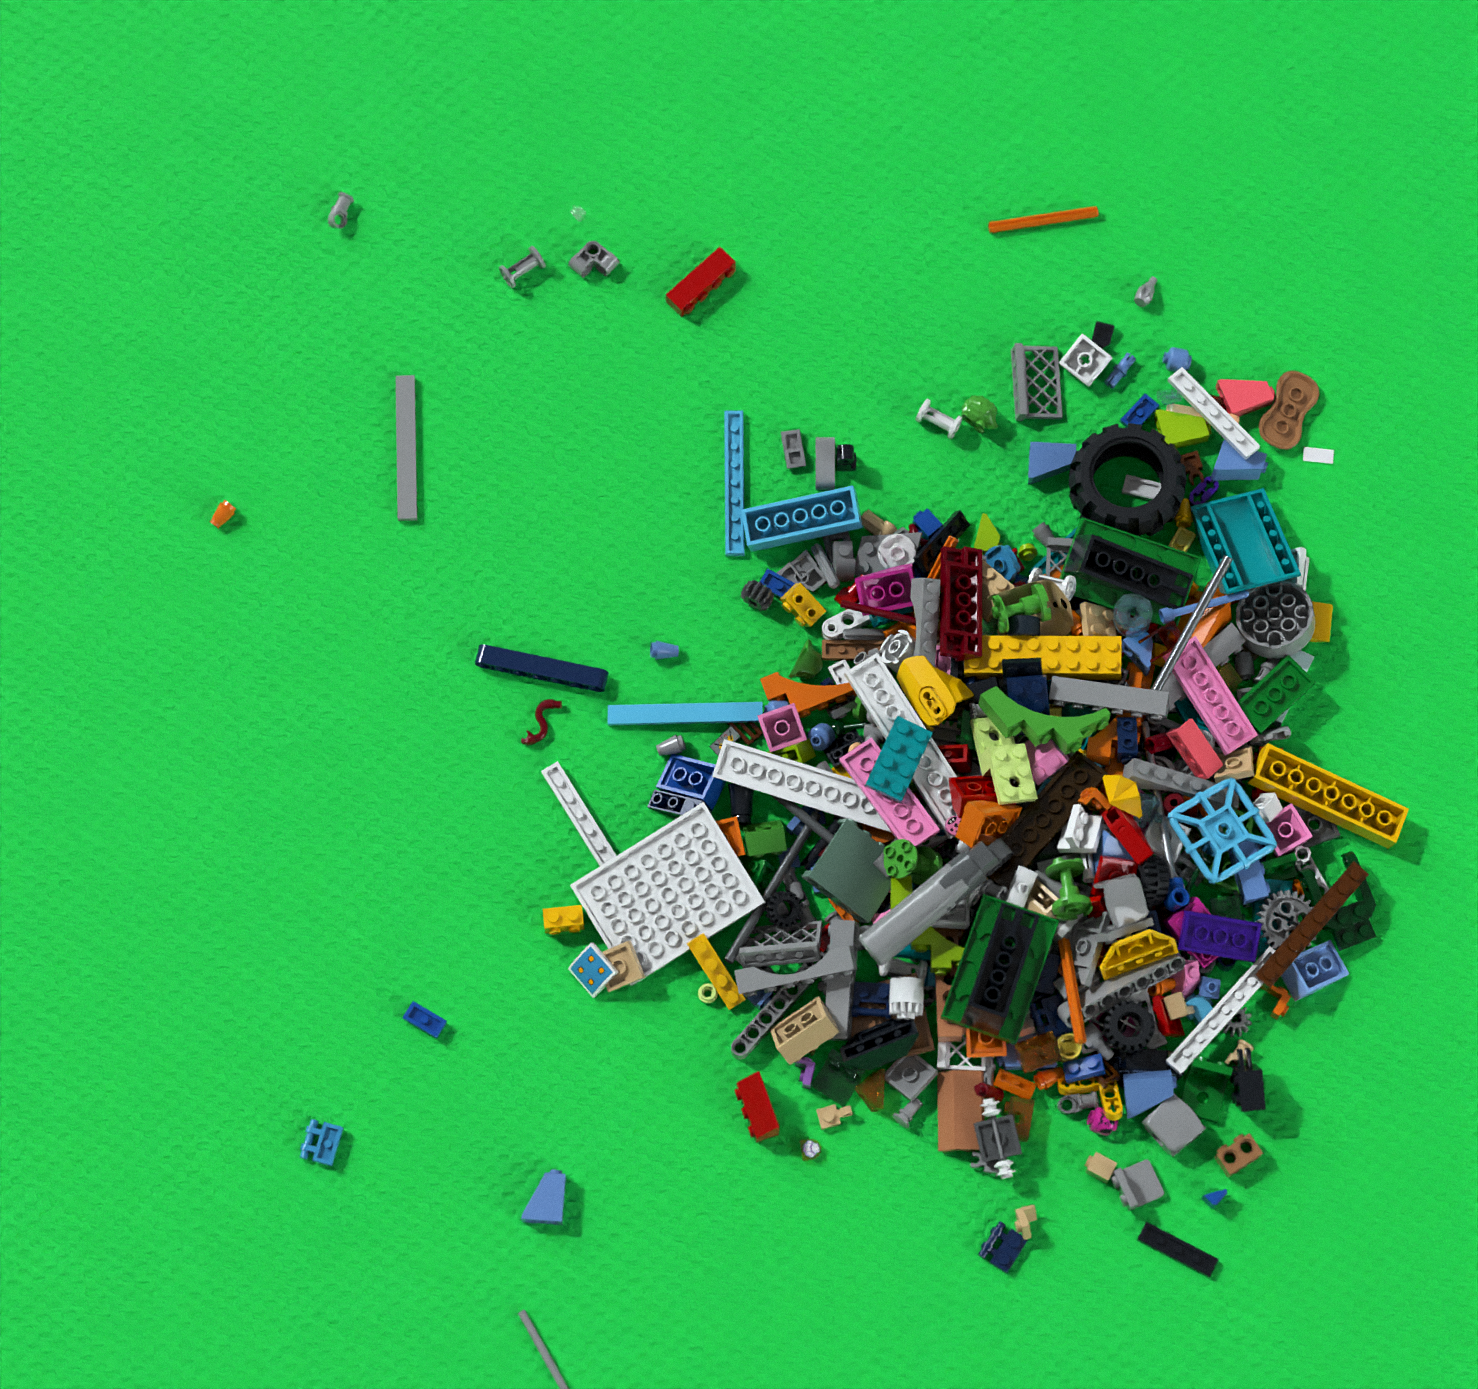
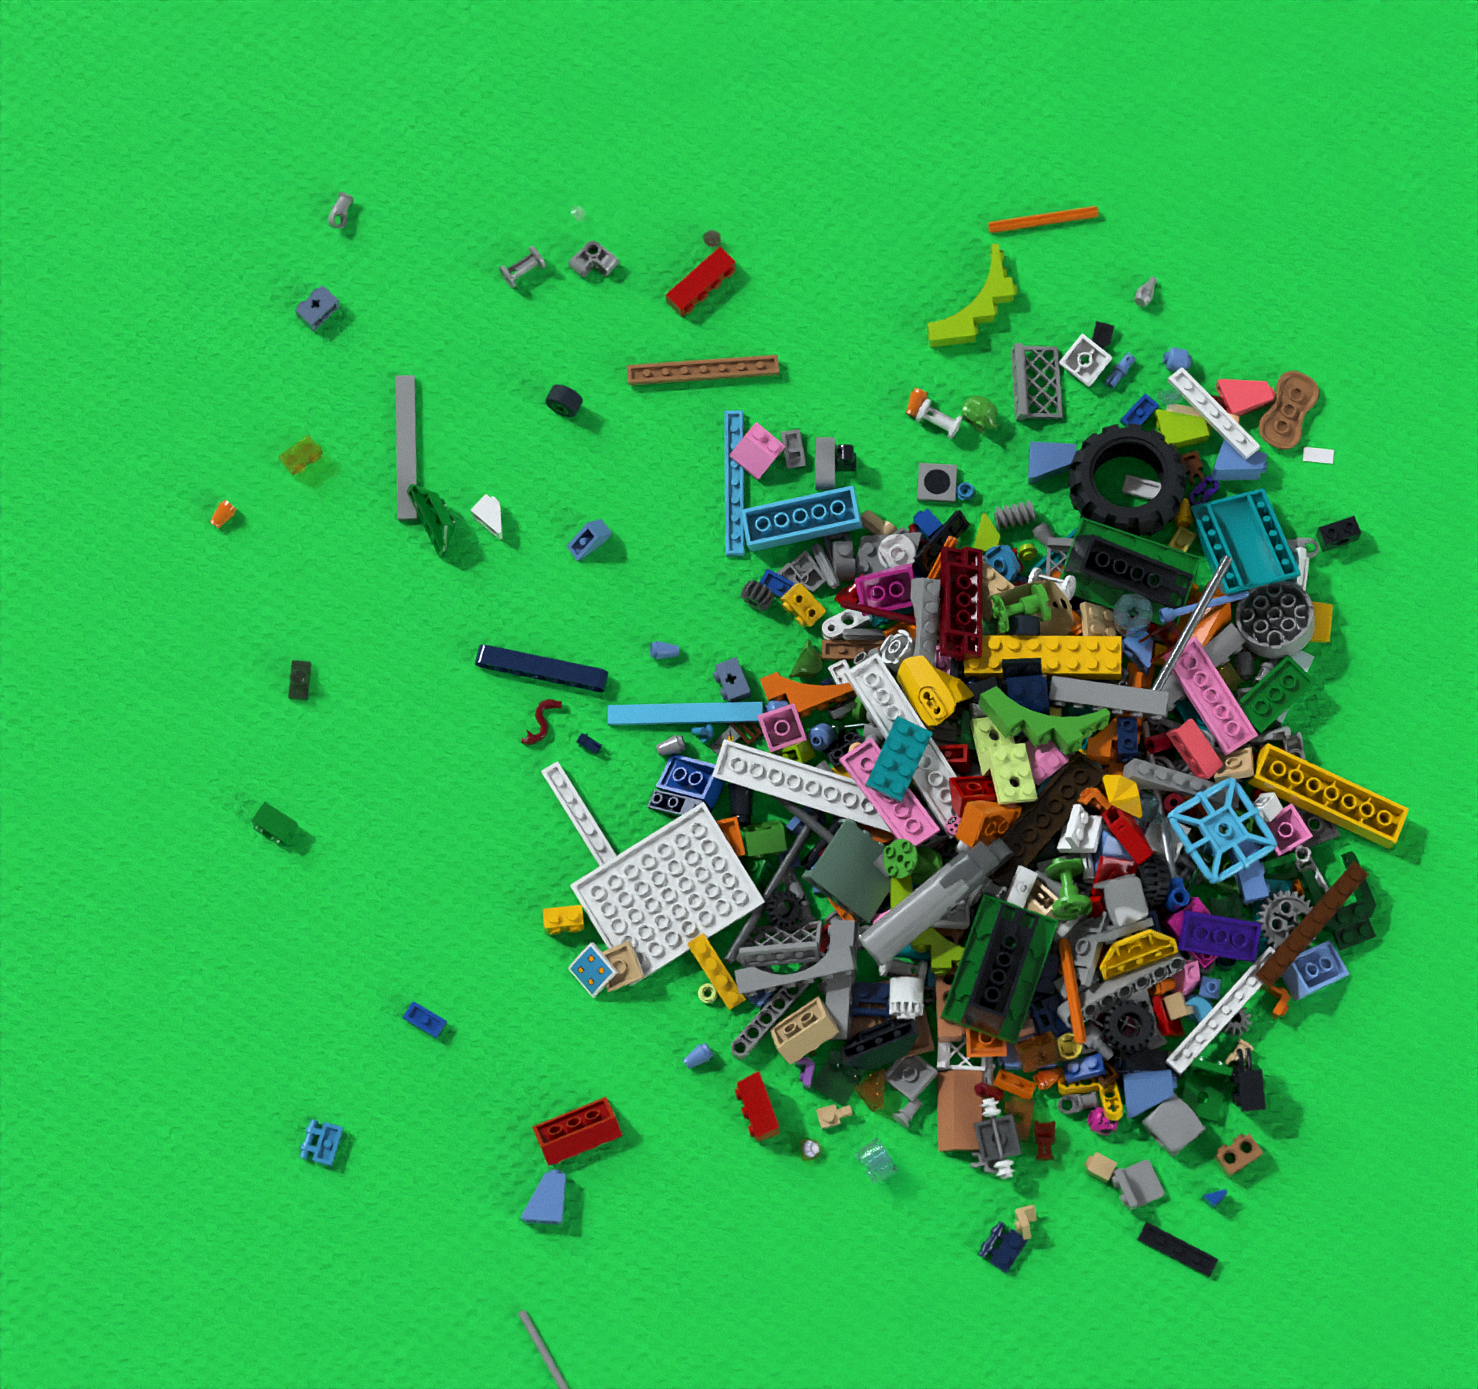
(274, 824): none -> green brick
(299, 680): none -> clear smoke tile
(300, 455): none -> clear yellow bracket
(316, 316): none -> sand blue brick
(433, 516): none -> green wedge
(488, 514): none -> white slope
(564, 400): none -> black wheel
(577, 1131): none -> red slope
(588, 743): none -> dark blue pin
(589, 539): none -> medium blue slope
(698, 1056): none -> medium blue cone
(703, 370): none -> medium nougat plate
(706, 733): none -> dark azure plate
(712, 238): none -> plate
(731, 670): none -> sand blue brick
(757, 451): none -> bright pink slope
(877, 1160): none -> clear light blue brick
(916, 400): none -> orange cone
(937, 482): none -> light grey tile
(963, 325): none -> lime arch
(965, 486): none -> dark azure plate
(1014, 514): none -> light grey piece
(1044, 1136): none -> clear red connector
(1294, 745): none -> light grey piece
(1302, 542): none -> light grey connector
(1338, 533): none -> black brick

